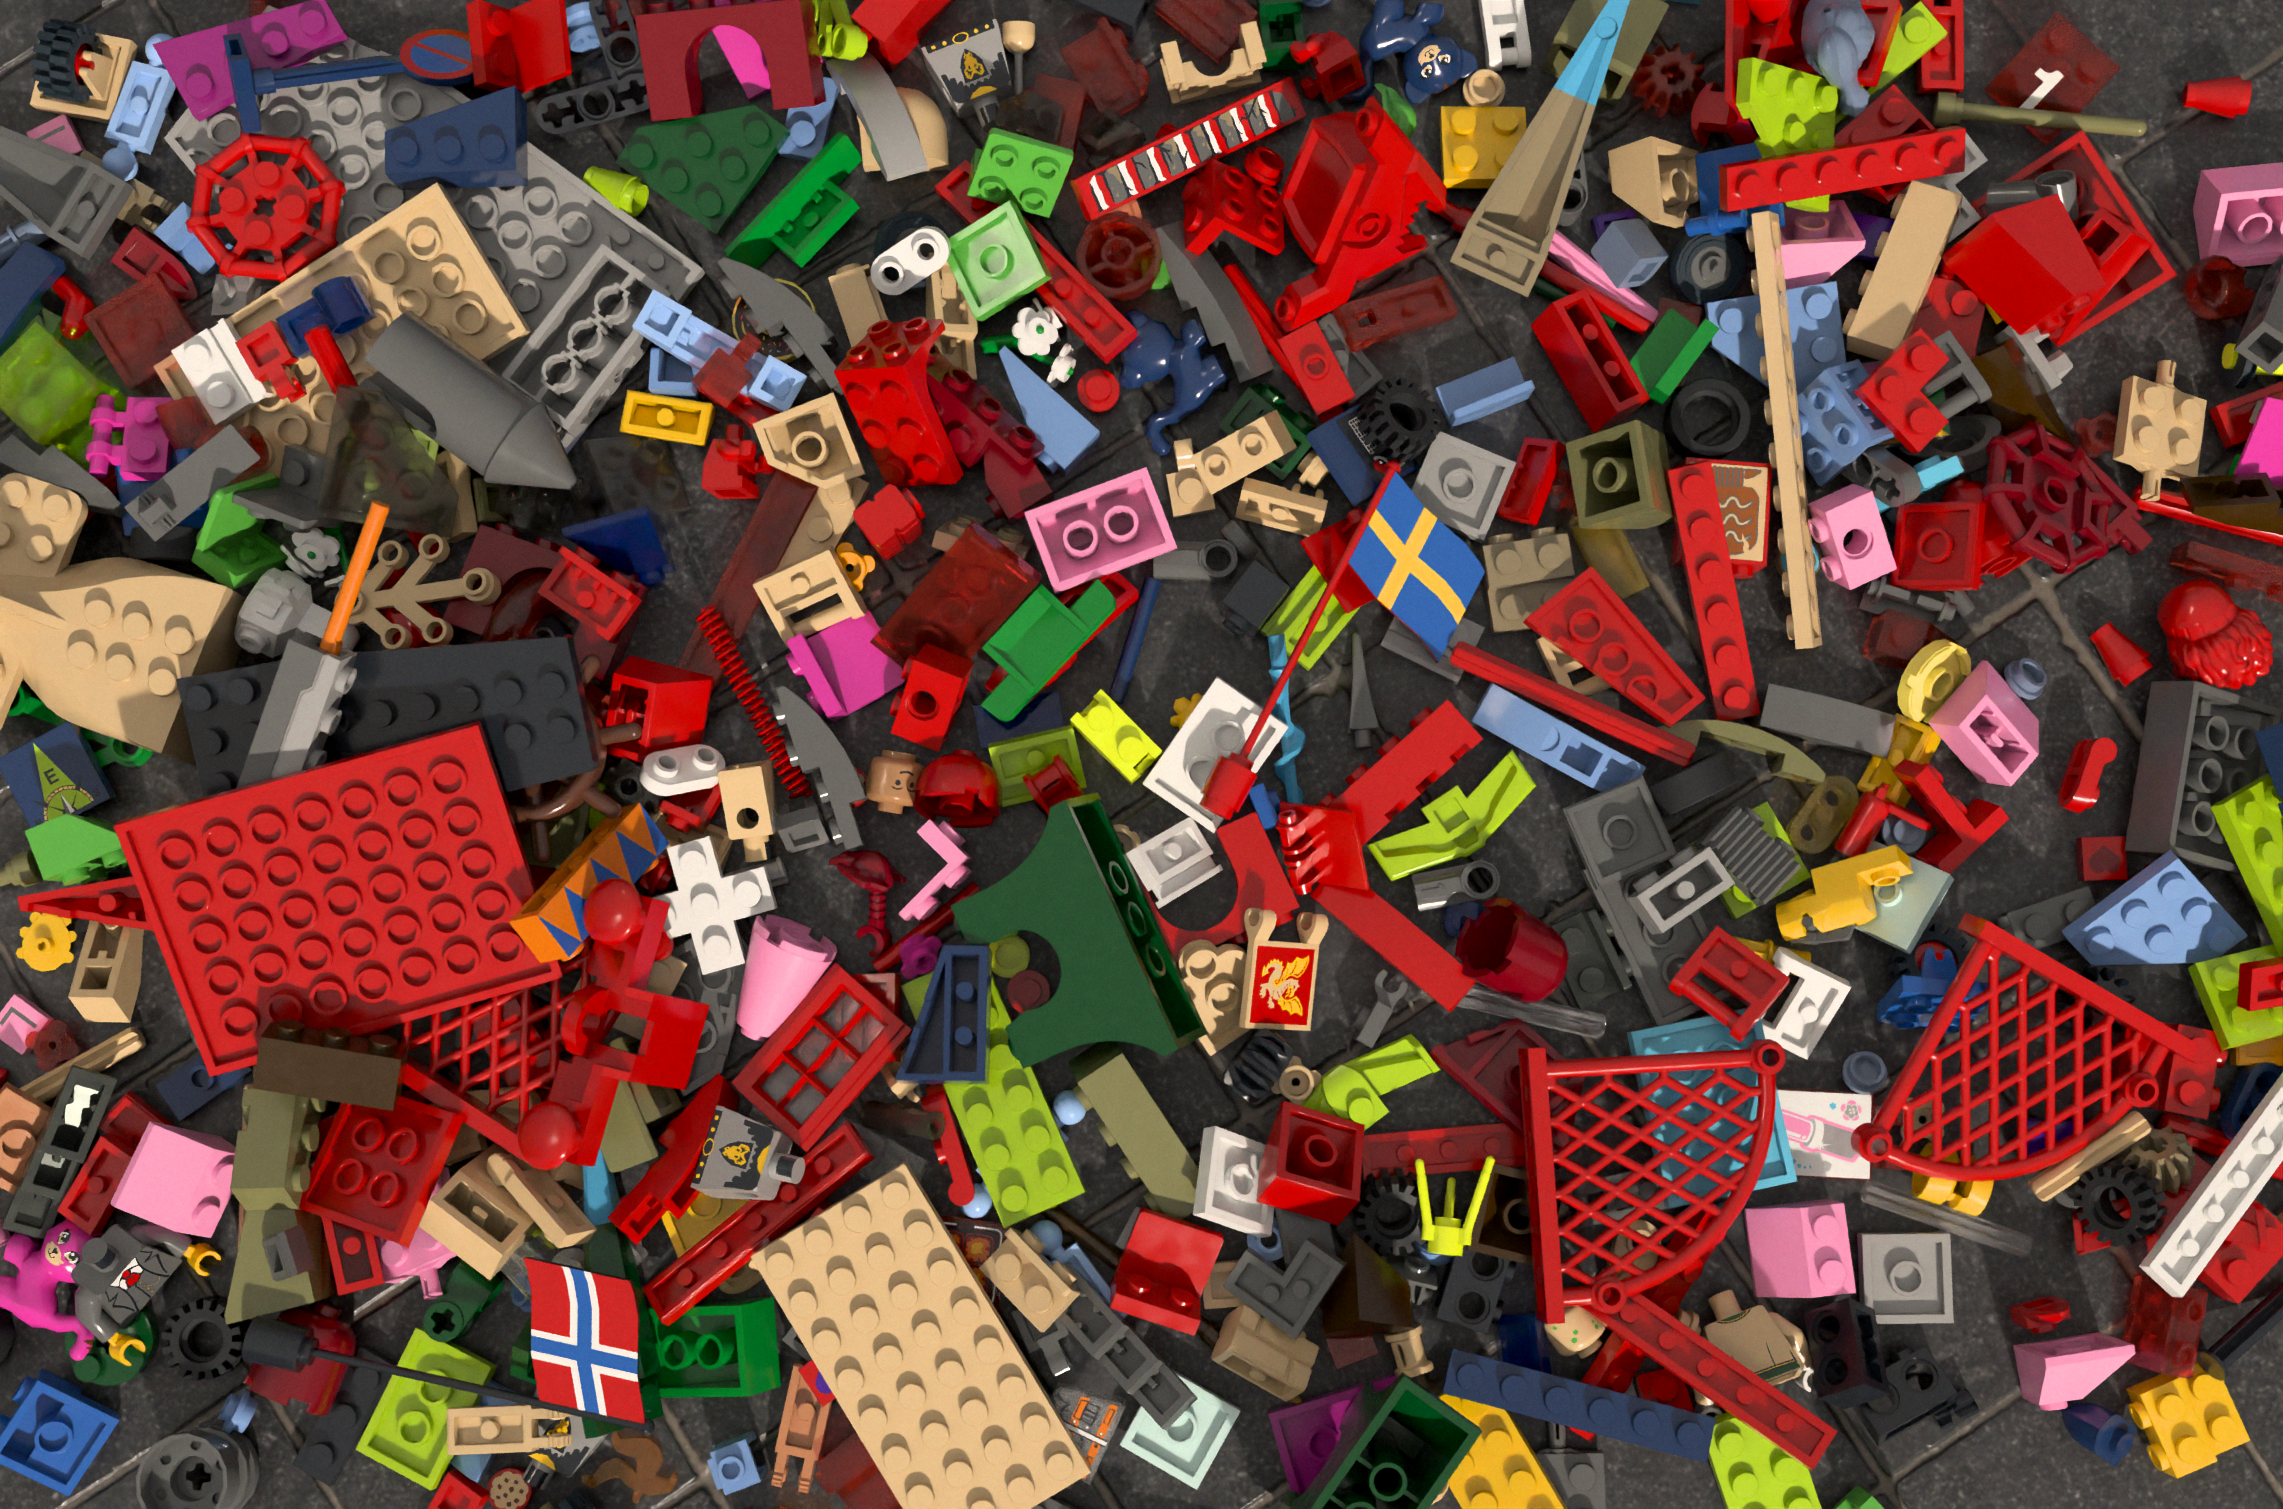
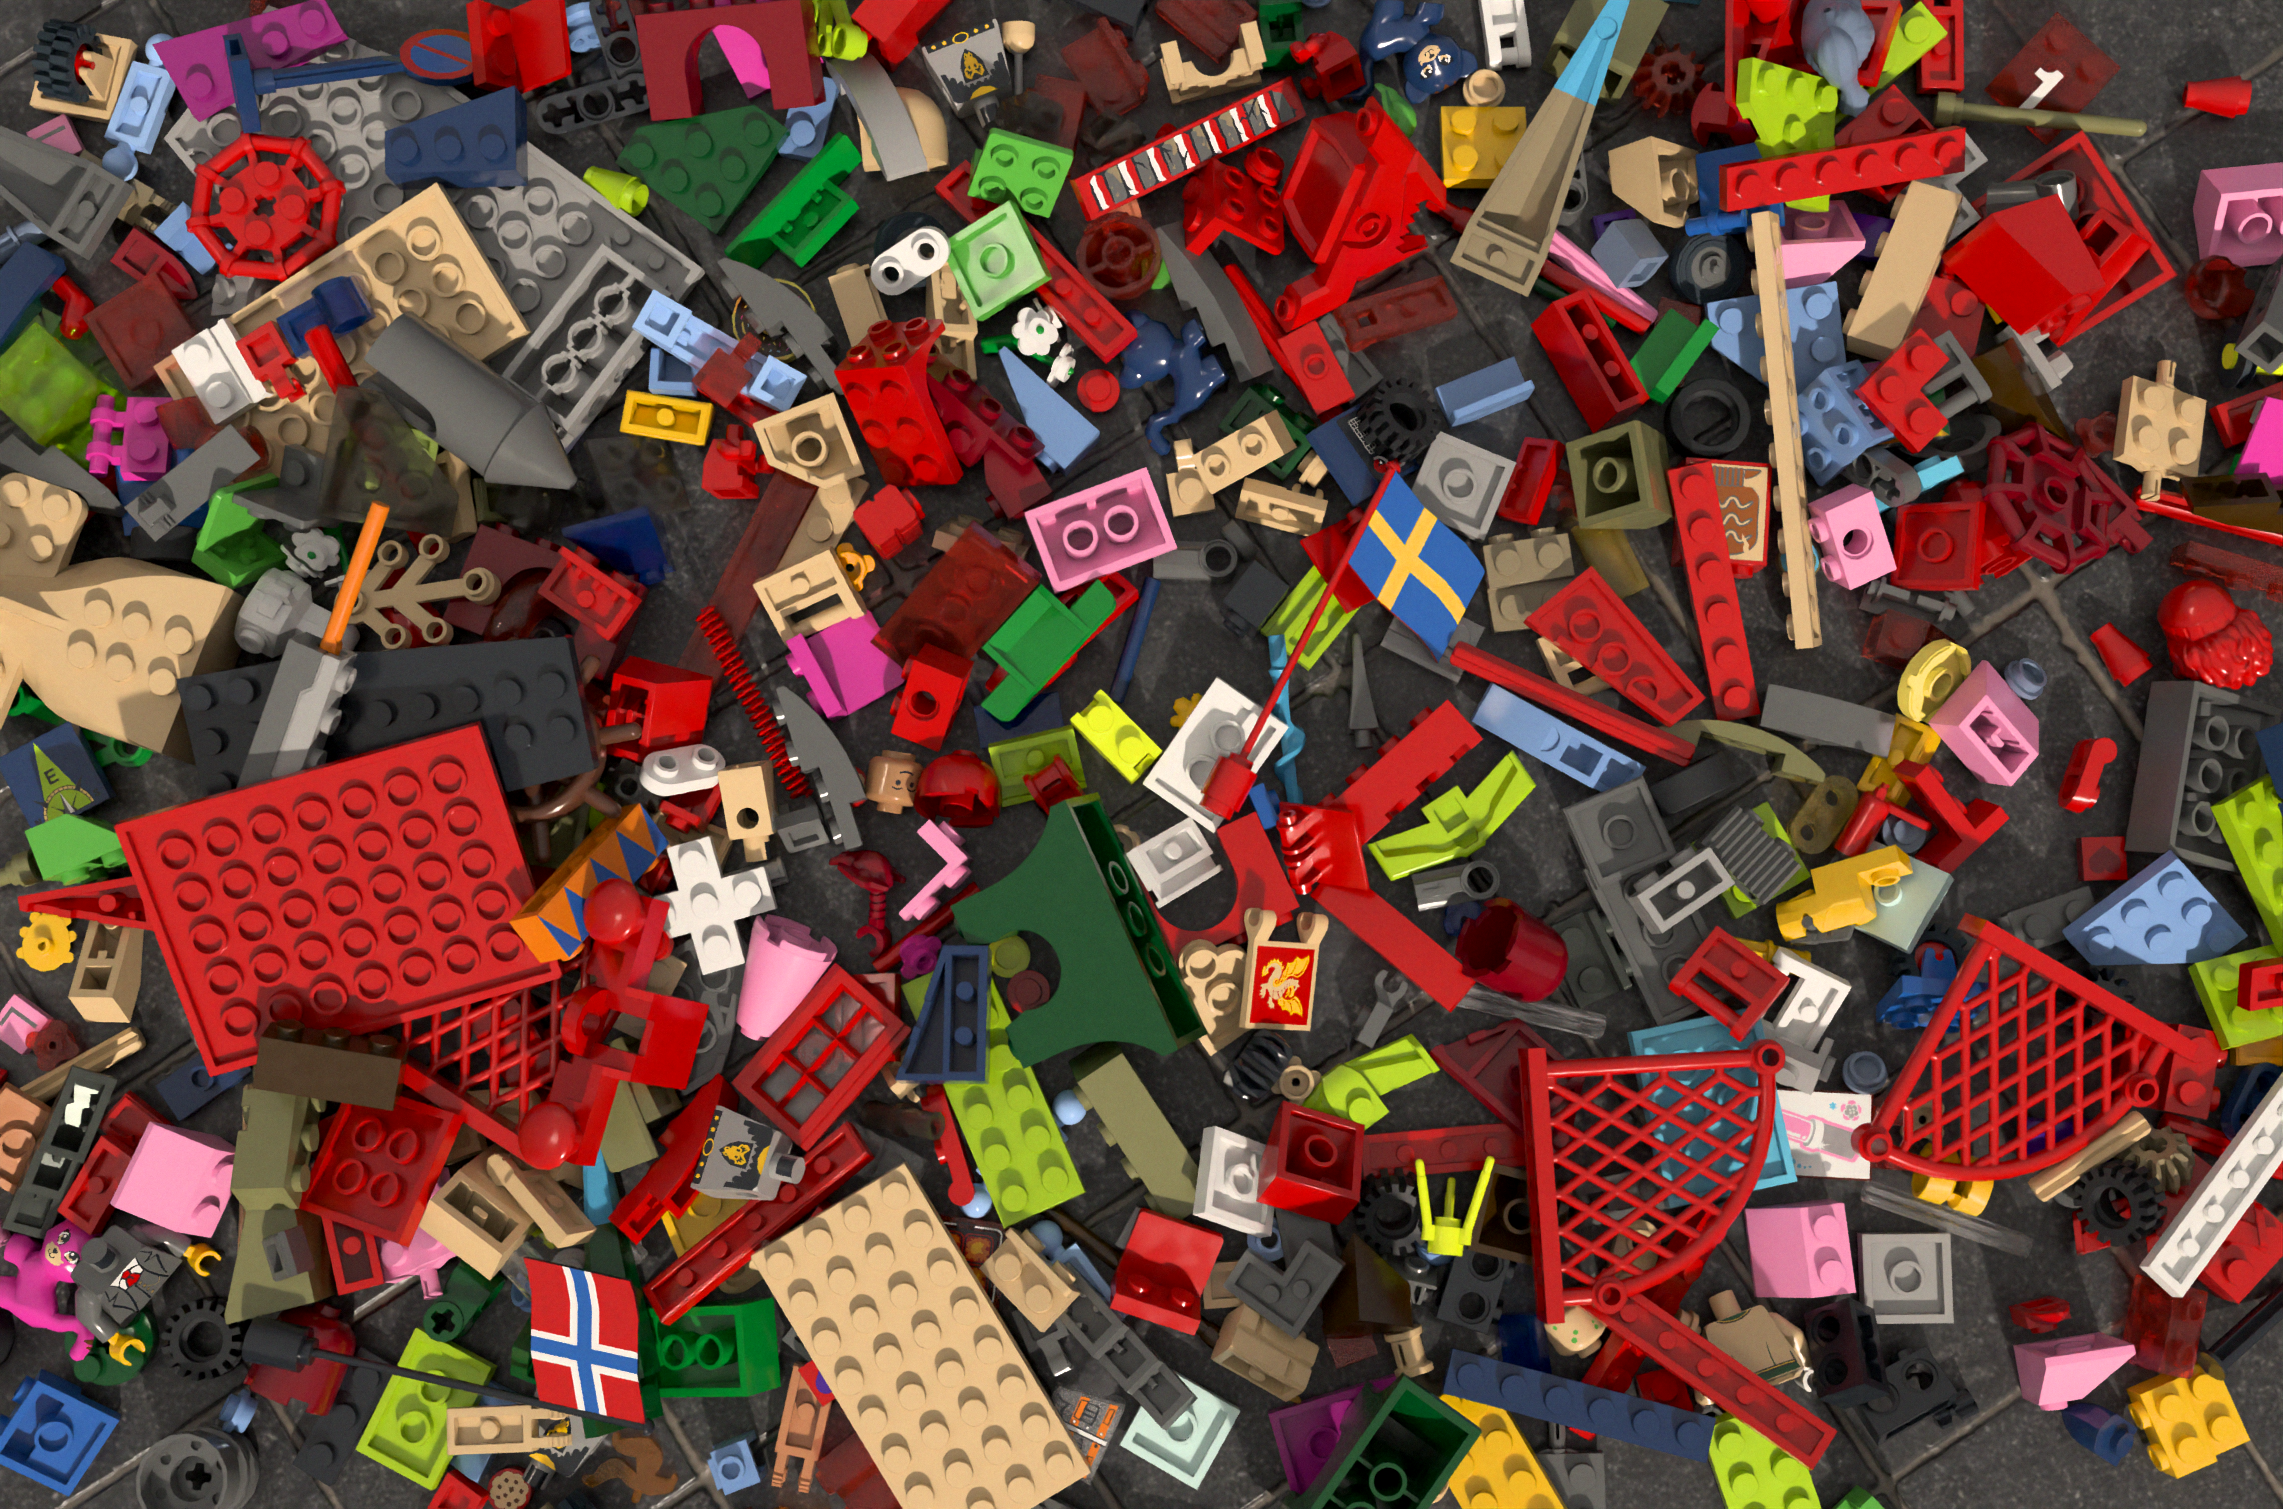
(1805, 1067): none -> light grey bracket

